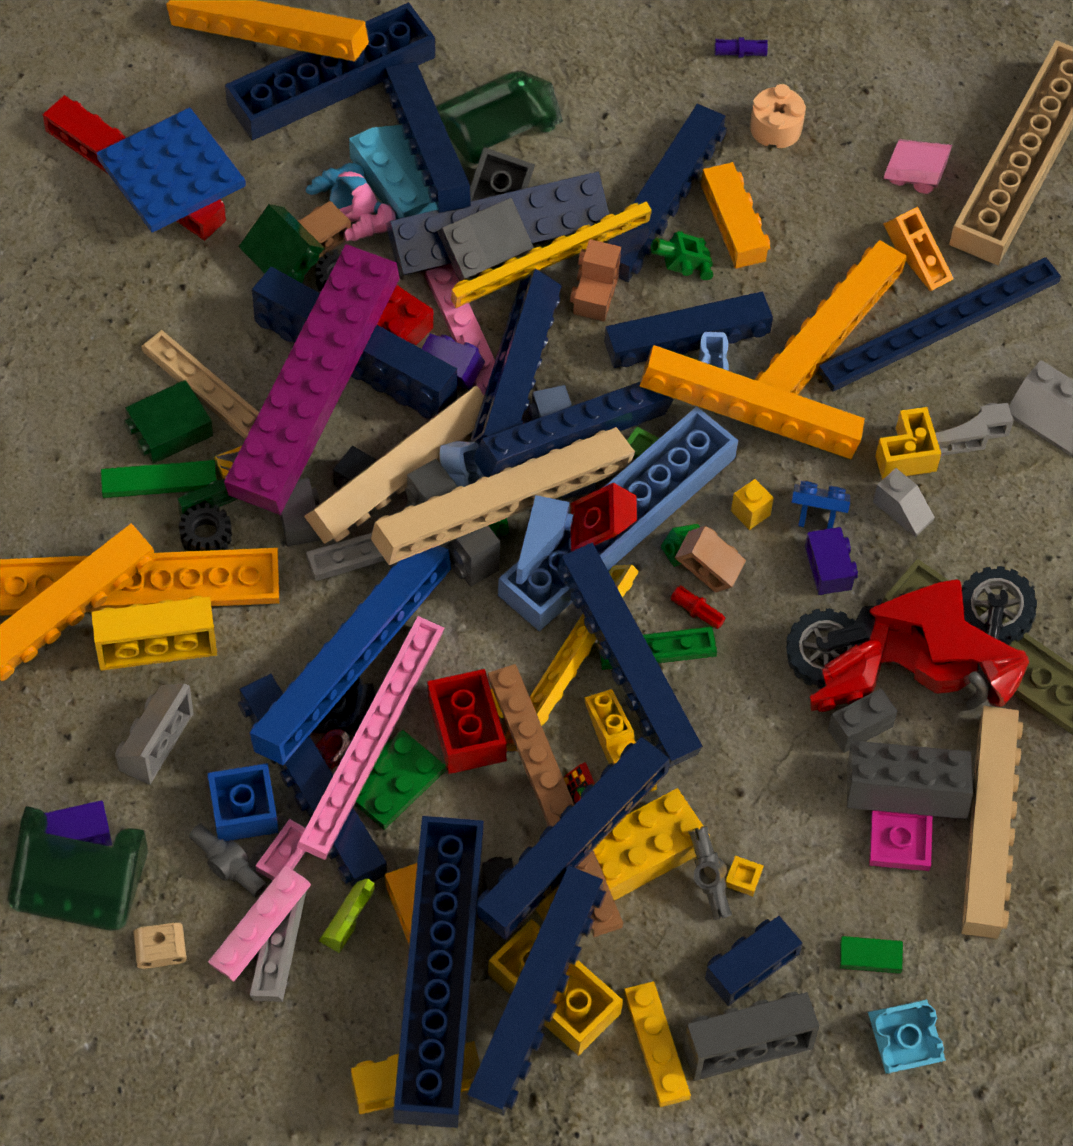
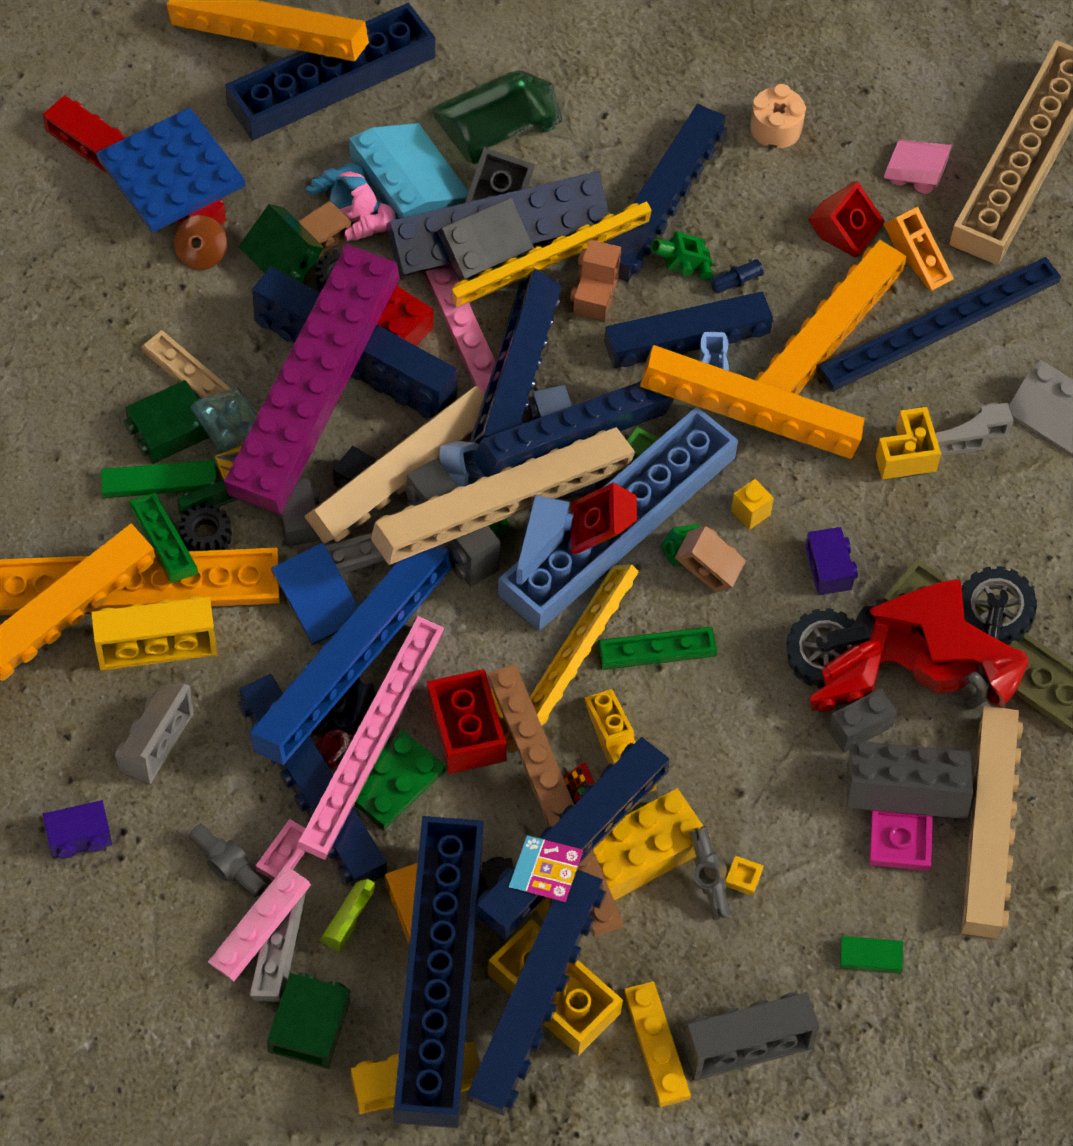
(75, 877): clear green windscreen -> none
(159, 945): tan piece -> none
(163, 537): none -> green tile
(212, 242): none -> dark orange dish
(226, 418): none -> clear light blue plate
(243, 802): blue brick -> none
(309, 1020): none -> dark green brick
(315, 592): none -> blue tile
(427, 137): dark blue brick -> none
(461, 356): dark purple brick -> none
(546, 868): none -> sticker
(628, 654): dark blue brick -> none
(697, 607): red axle -> none
(735, 215): light orange brick -> none
(737, 276): none -> dark blue axle
(741, 47): dark purple pin -> none
(752, 959): dark blue brick -> none
(832, 499): blue plate -> none
(847, 219): none -> red slope
(903, 502): light grey slope -> none
(907, 1036): medium azure slope -> none

